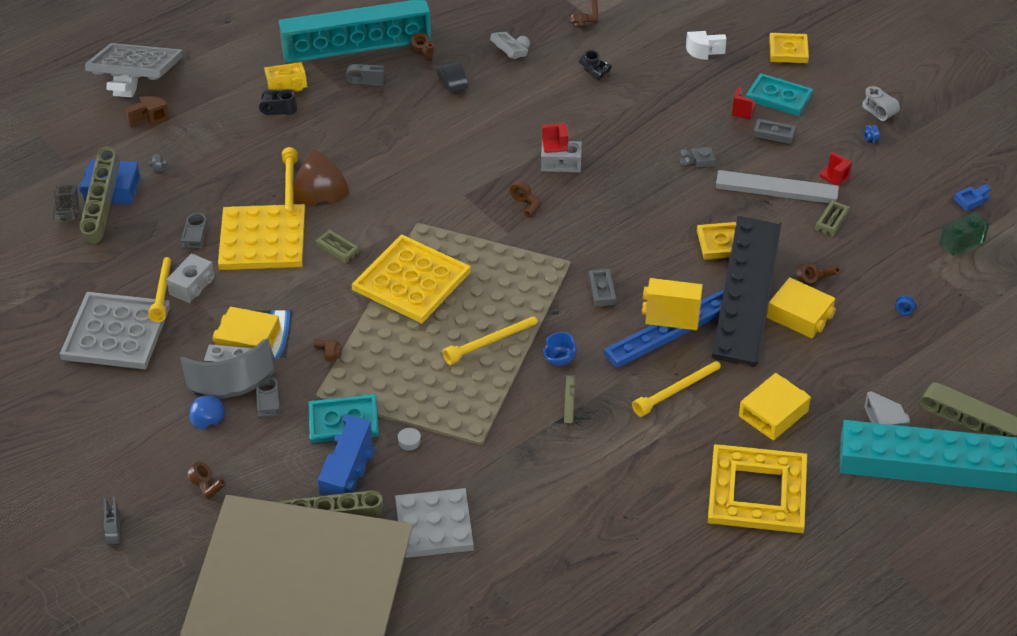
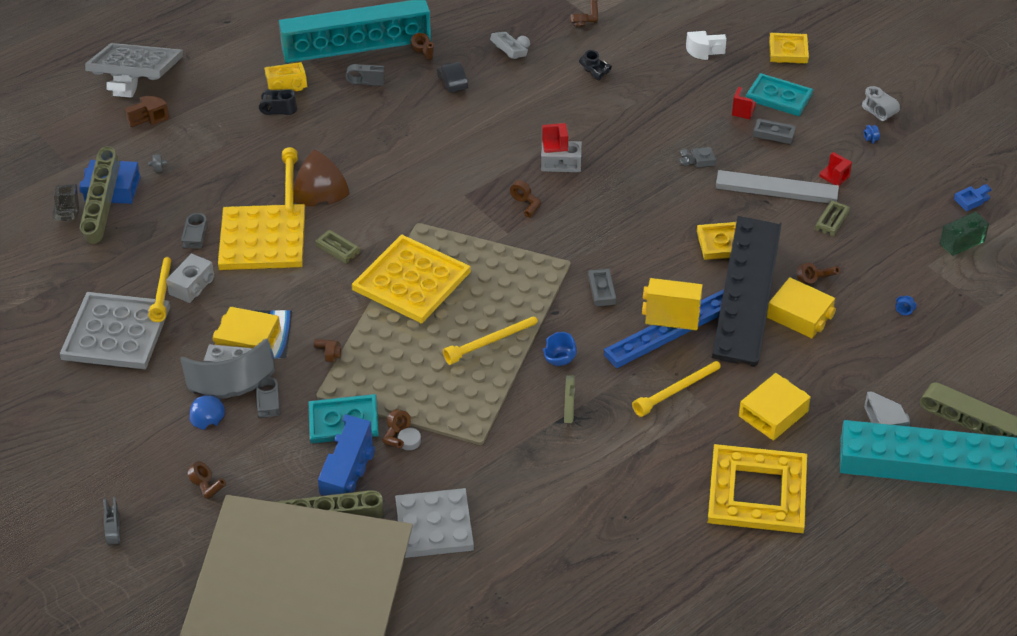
(403, 421): none -> reddish brown plate

